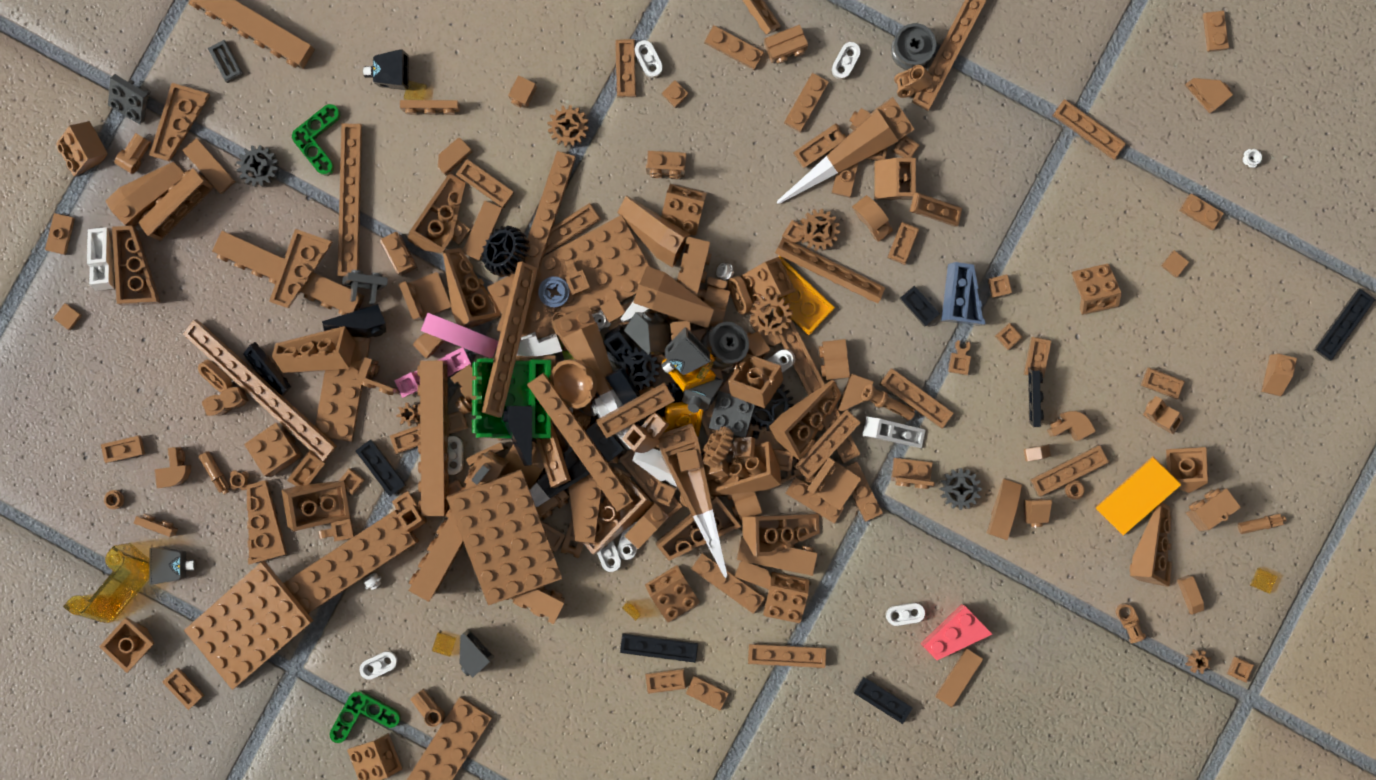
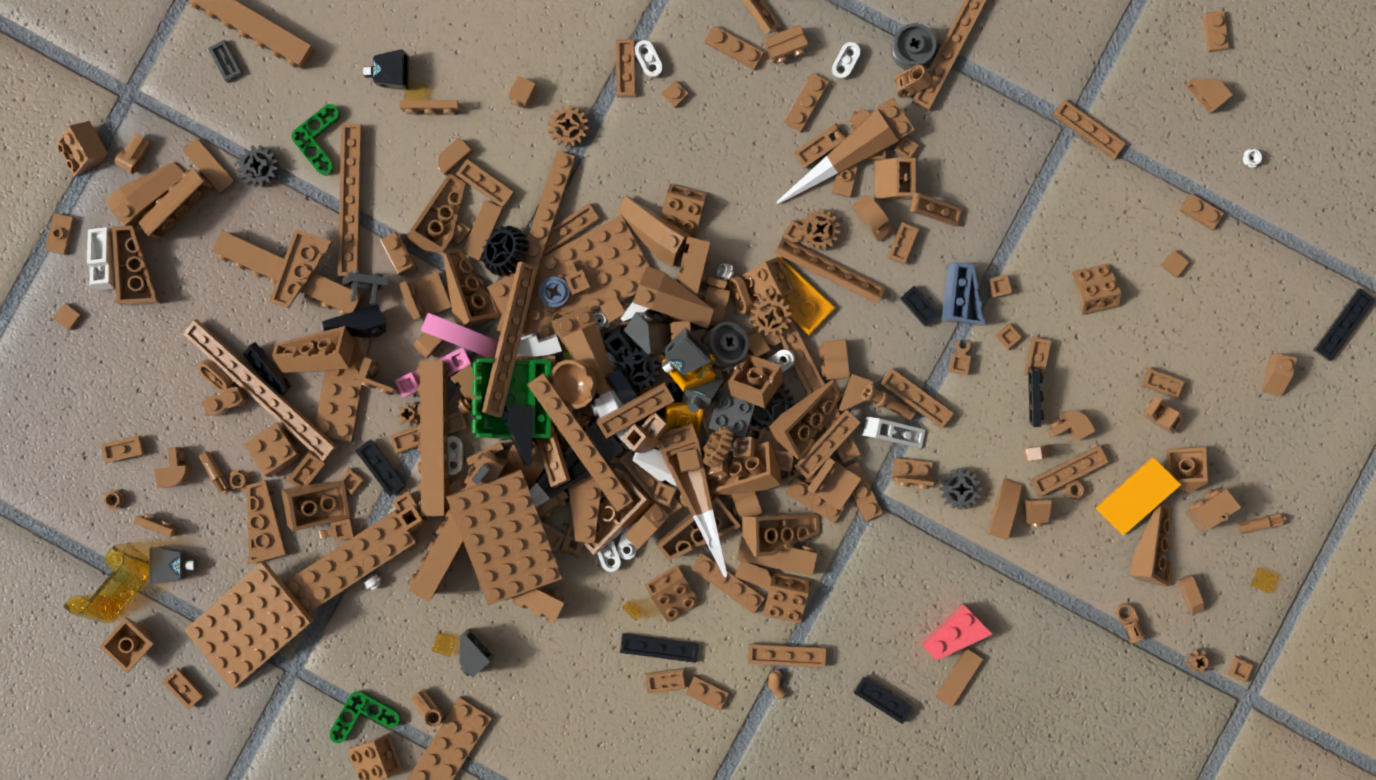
(128, 99): dark grey plate -> none
(176, 120): medium nougat wing -> none
(379, 665): white plate -> none
(666, 164): medium nougat bracket -> none
(774, 684): none -> medium nougat arm
(905, 614): white plate -> none

